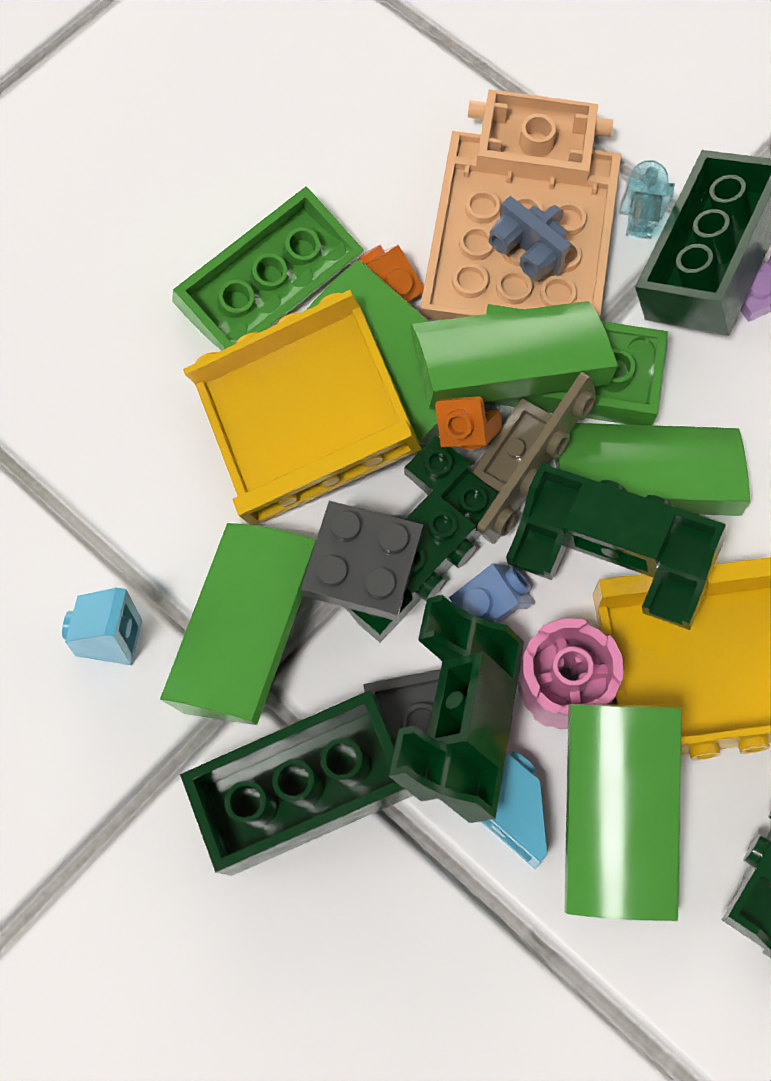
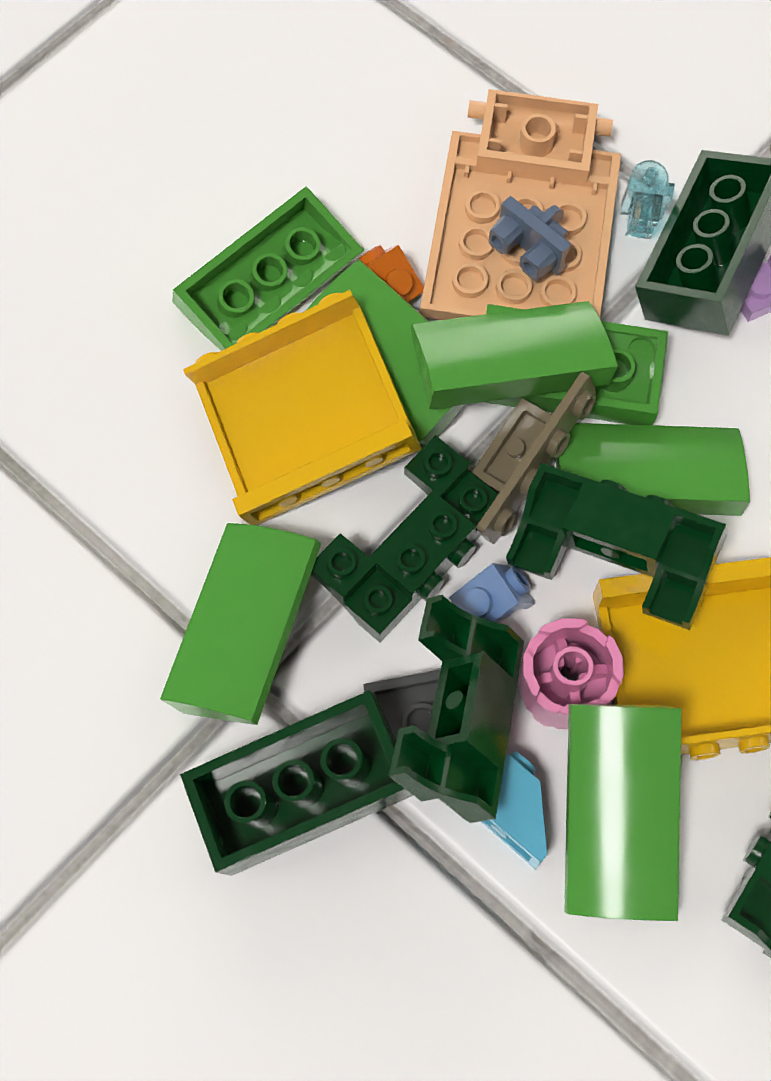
(103, 626): medium azure slope -> none
(362, 560): dark grey plate -> none
(466, 423): orange bracket -> none

